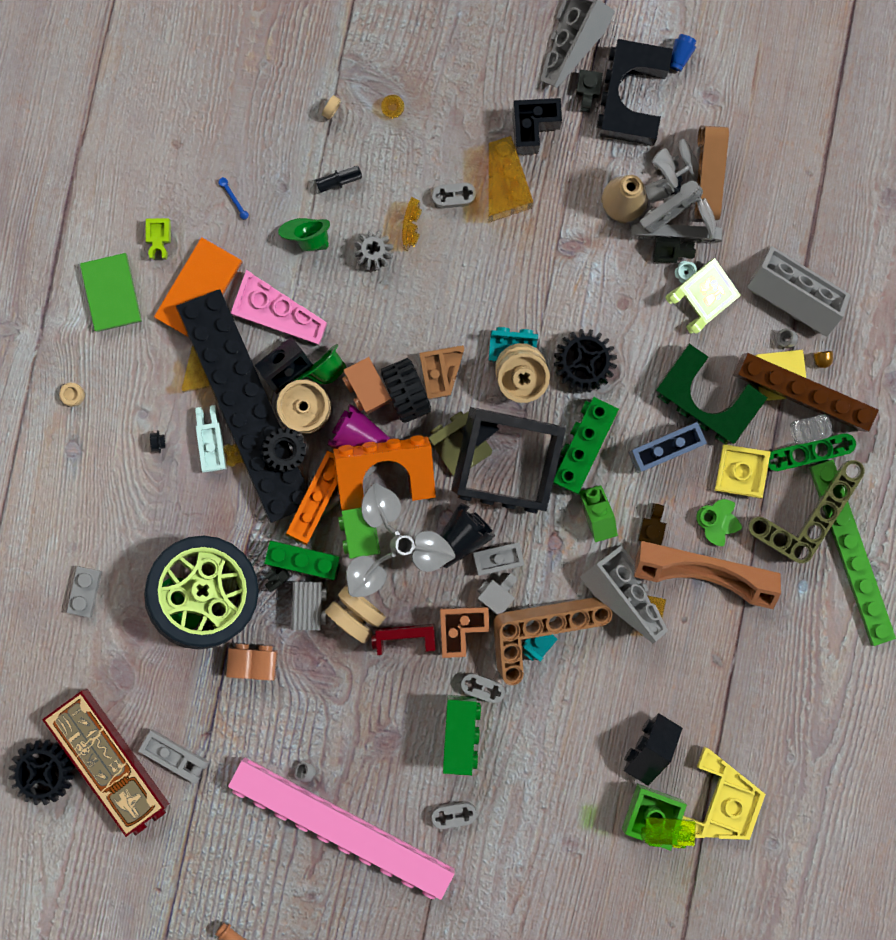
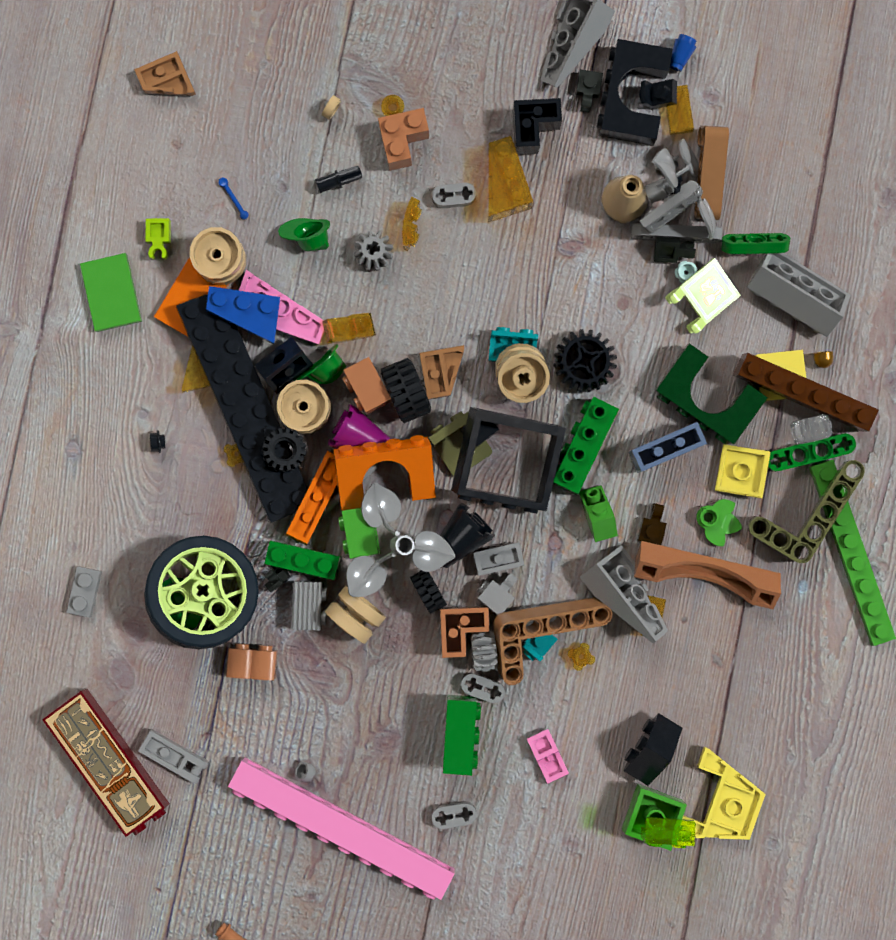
(48, 778): black gear -> none
(71, 394): tan tile -> none
(165, 76): none -> medium nougat wing
(210, 441): light aqua hinge -> none
(212, 243): none -> tan wheel
(247, 310): none -> blue wing
(349, 328): none -> clear yellow slope
(400, 130): none -> nougat brick
(404, 632): dark red window -> none
(428, 591): none -> black tyre
(484, 651): none -> light grey gear
(547, 756): none -> bright pink slope
(587, 659): none -> clear yellow plate
(658, 94): none -> black bracket
(680, 115): none -> clear yellow tile
(755, 243): none -> green beam
(787, 333): light grey hinge -> none

